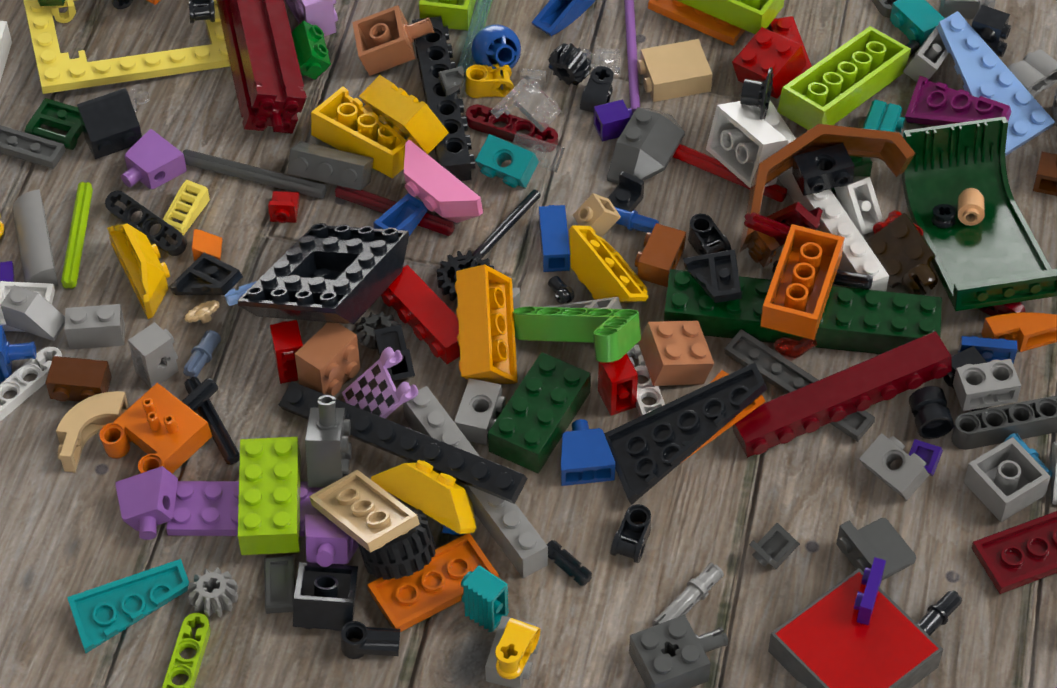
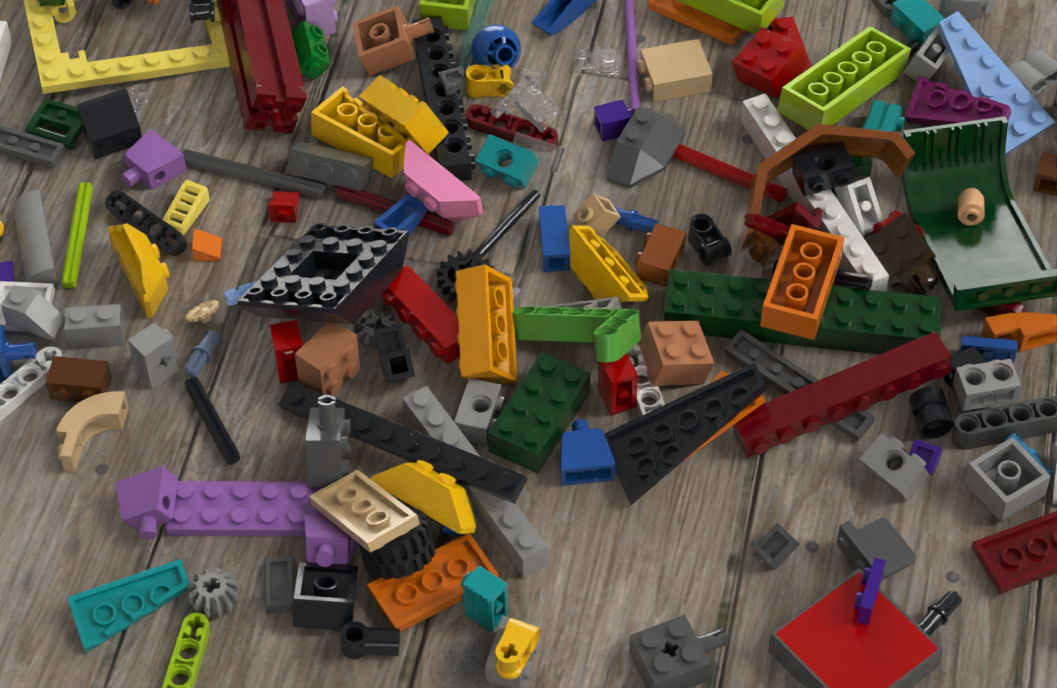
(161, 427): orange piece -> none
(206, 277): black wing -> none
(269, 496): lime brick -> none
(375, 389): lavender flag -> none
(564, 293): black arm -> none
(568, 563): black axle -> none
(569, 64): black gear -> none
(598, 89): black piece -> none
(628, 192): black bracket -> none
(631, 537): black piece -> none
(696, 590): light grey pin -> none
(716, 274): black wing -> none
(742, 140): white brick -> none
(758, 93): black wheel -> none
(794, 348): clear red arm -> none
(944, 216): black bush -> none
(992, 28): black brick -> none

